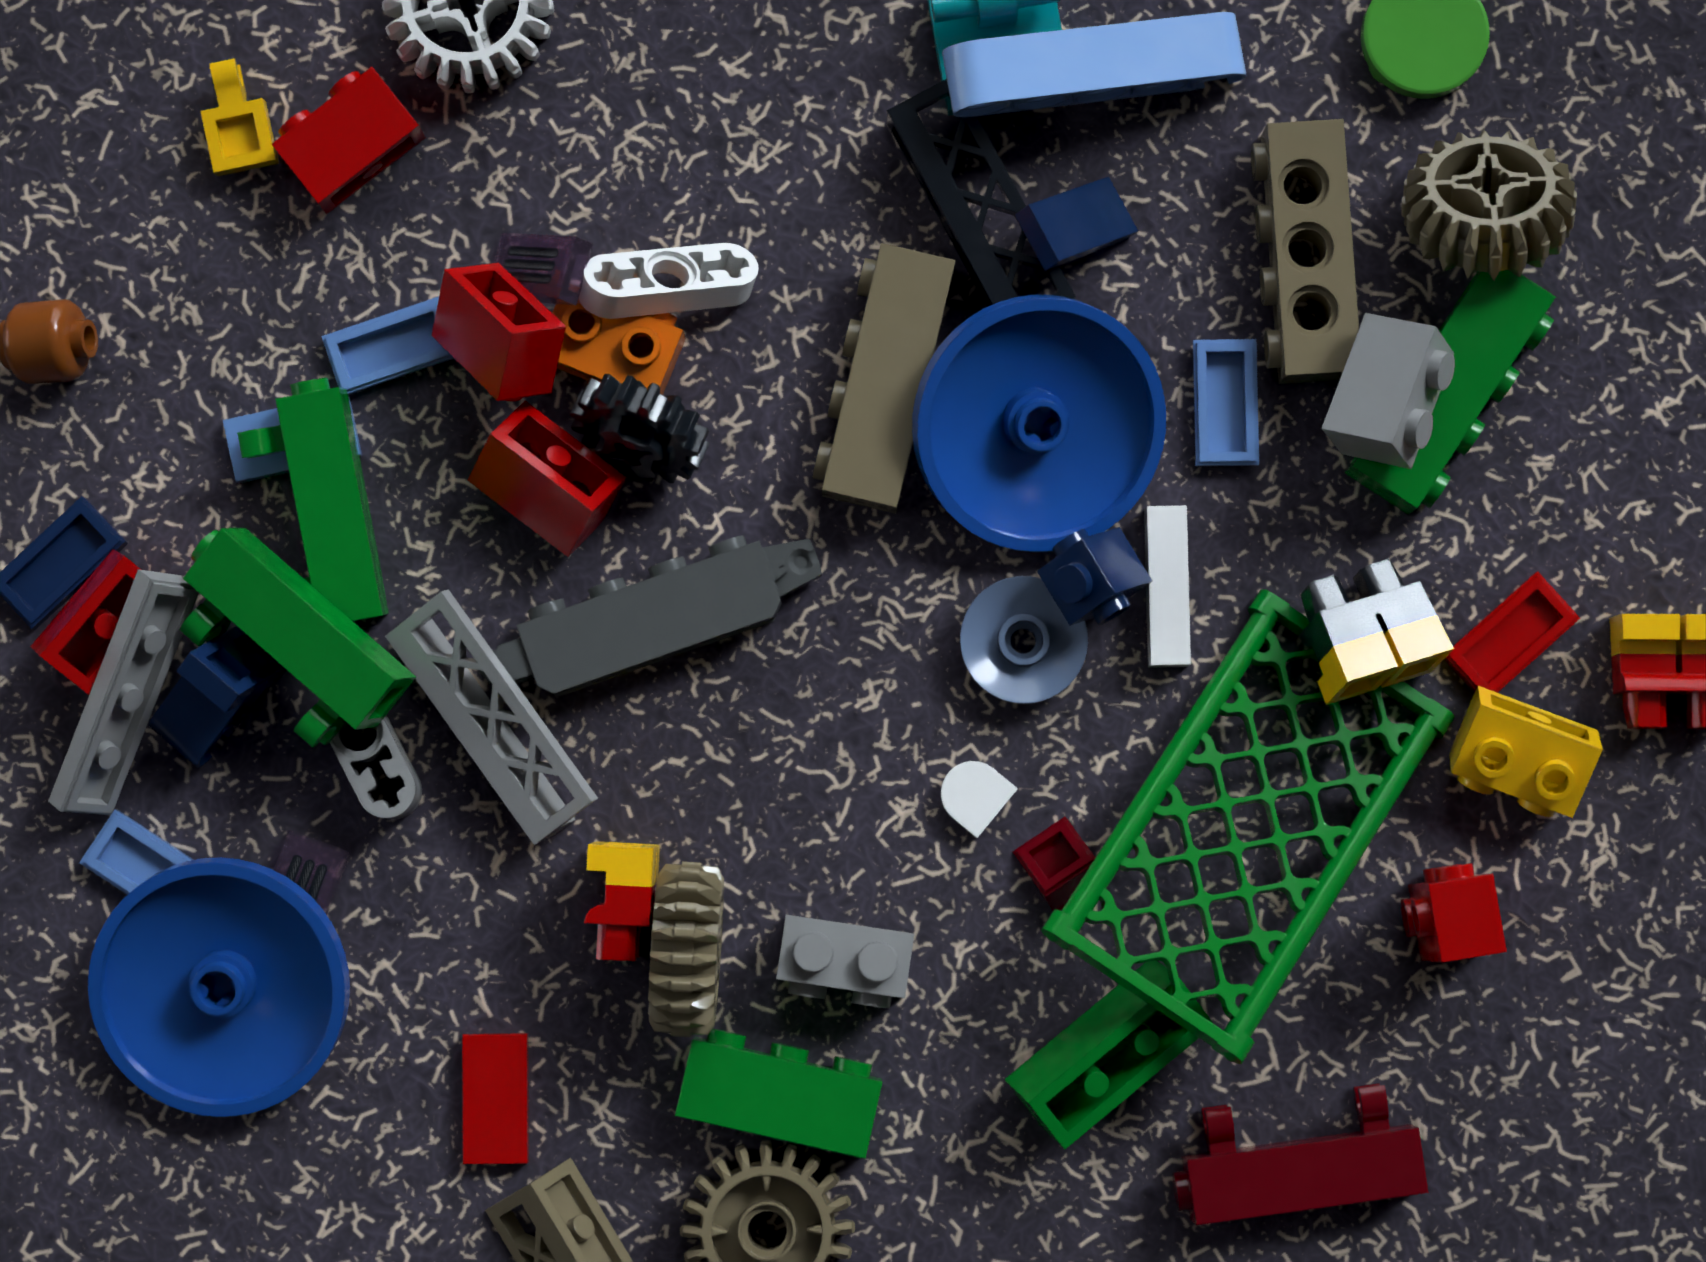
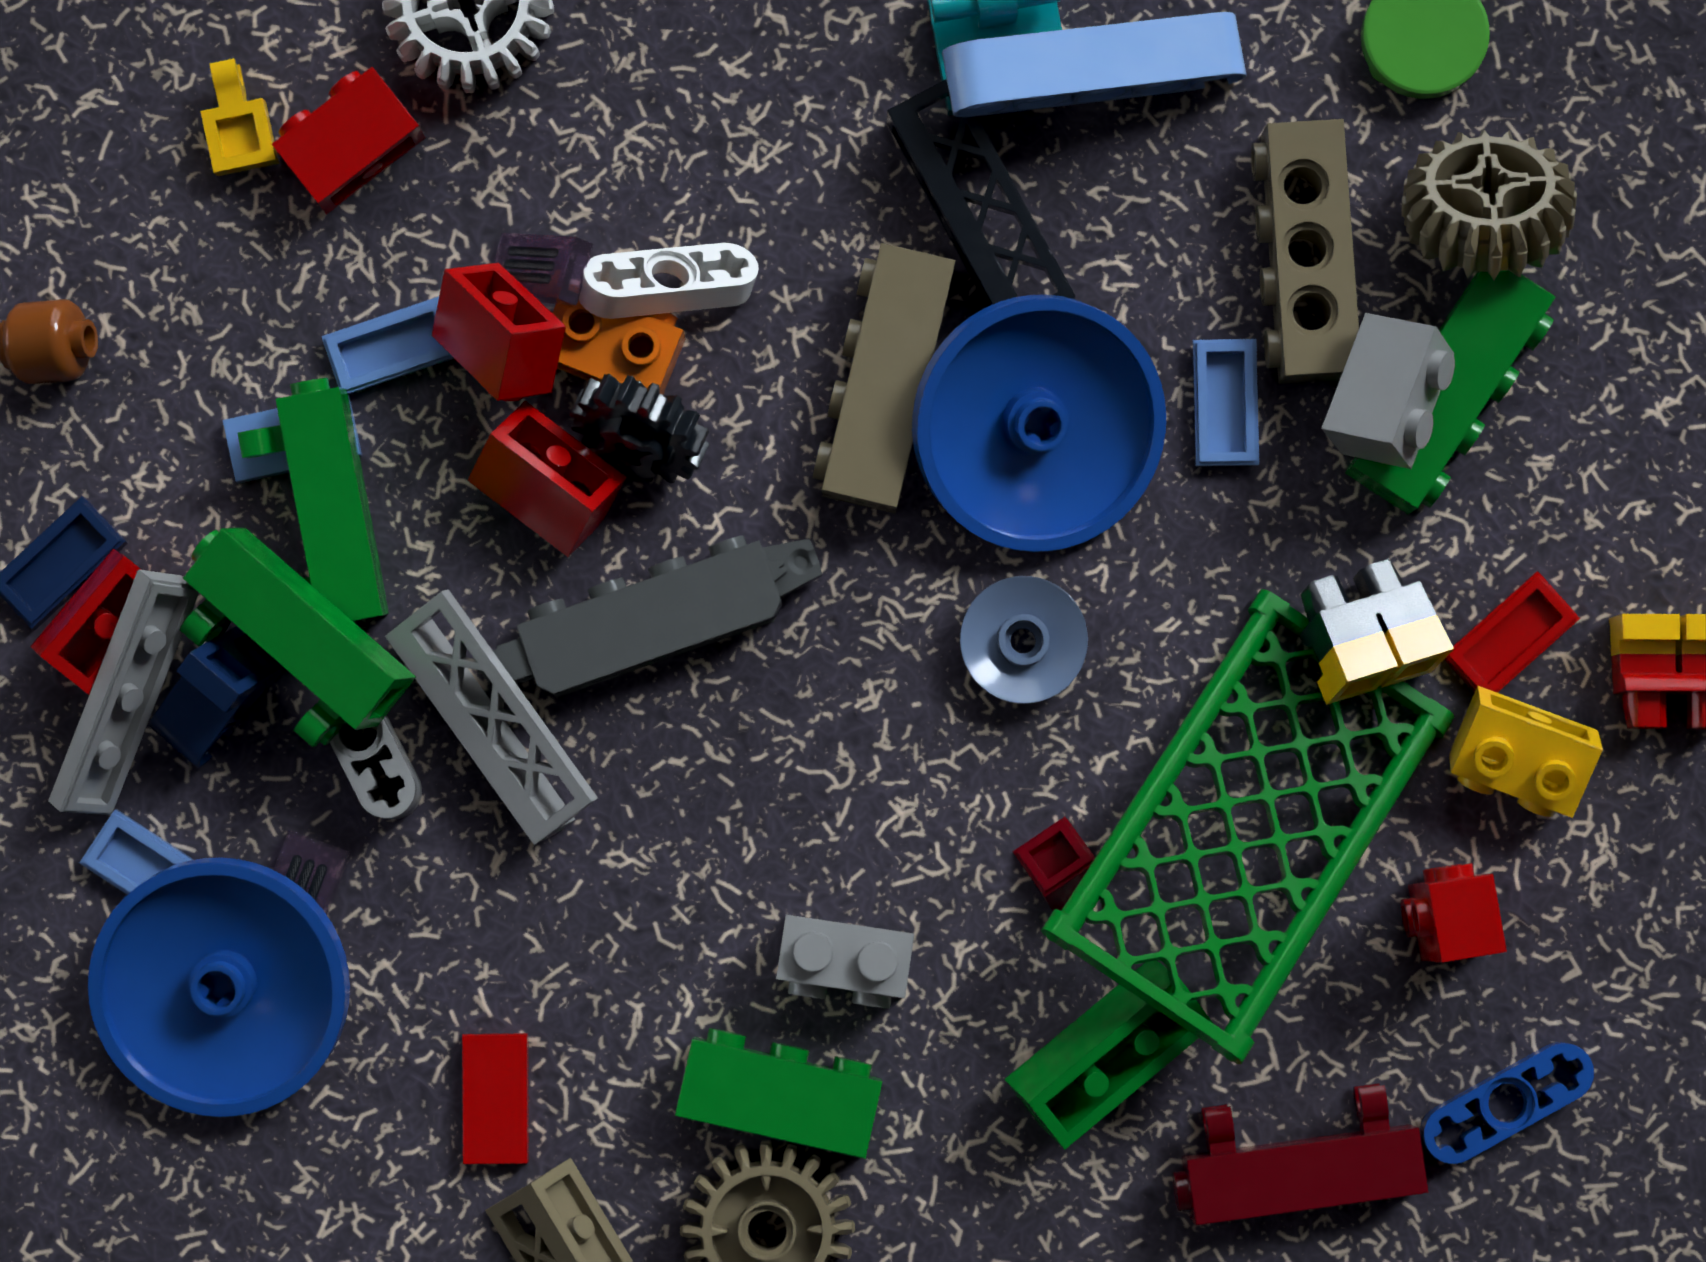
(628, 896): hips -> none
(686, 949): dark tan gear -> none
(975, 795): white tile -> none
(1076, 223): dark blue tile -> none
(1094, 576): dark blue brick -> none
(1169, 591): white piece -> none
(1540, 1066): none -> blue beam

